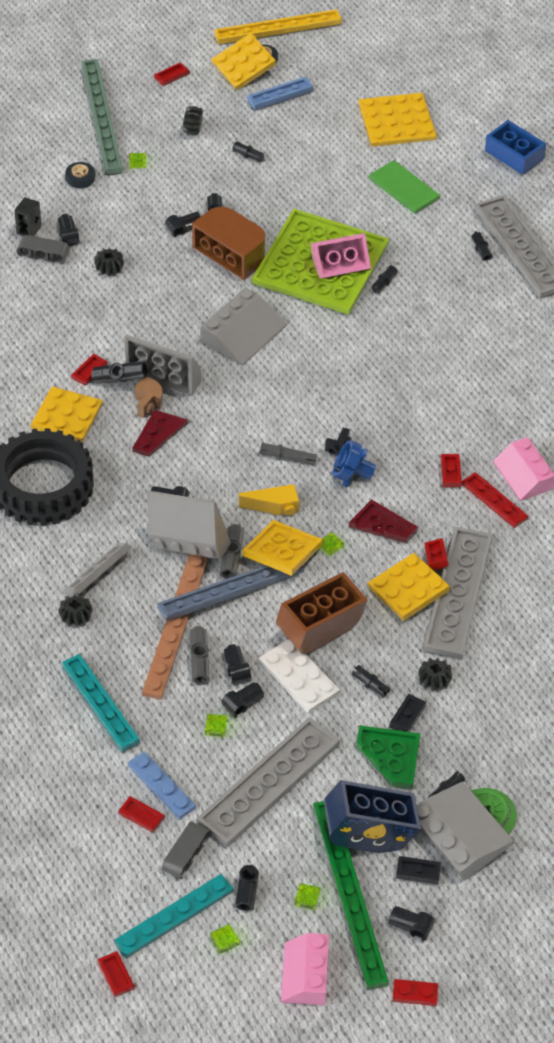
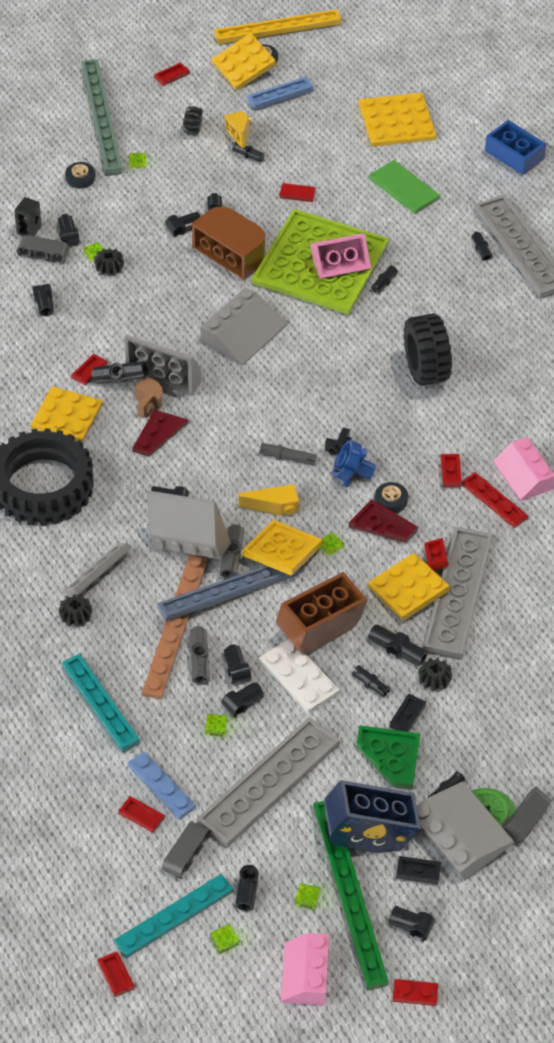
(44, 298): none -> black piece
(91, 250): none -> clear neon green plate
(238, 127): none -> yellow slope
(297, 192): none -> red tile
(392, 496): none -> black wheel
(397, 644): none -> black piece
(427, 349): none -> black tyre
(527, 814): none -> dark grey beam

